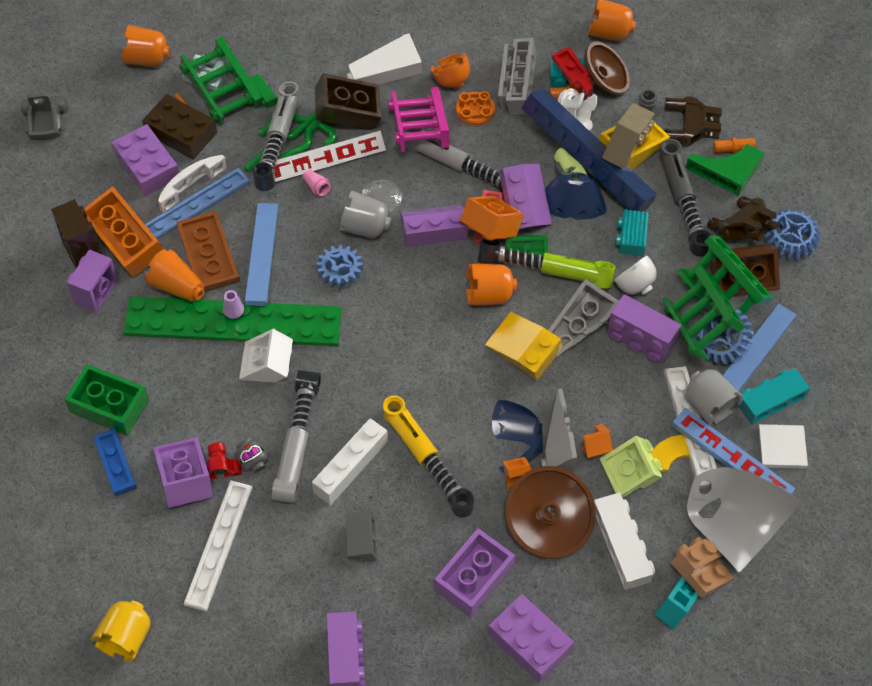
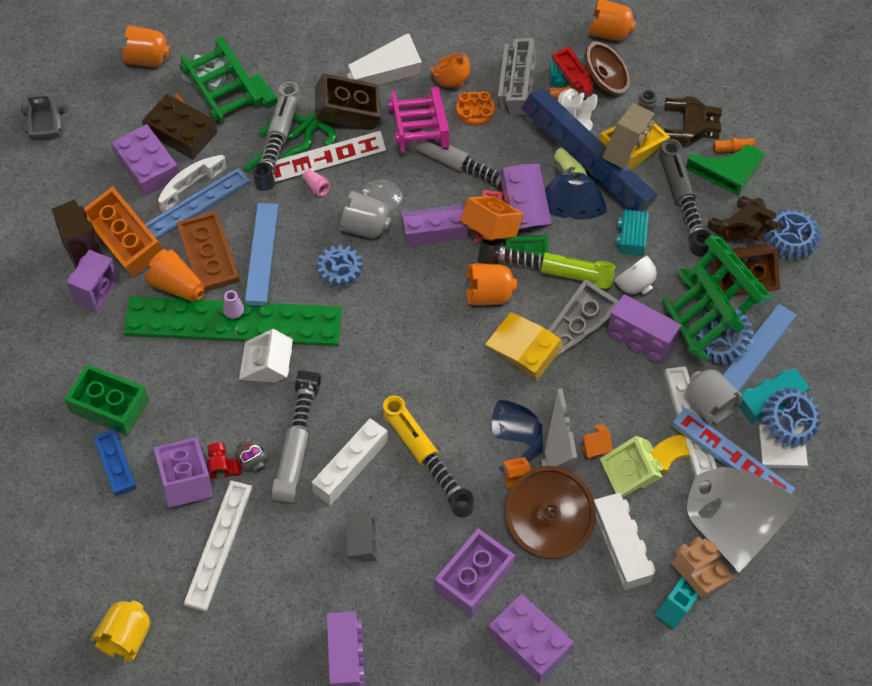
(786, 431): none -> medium blue gear

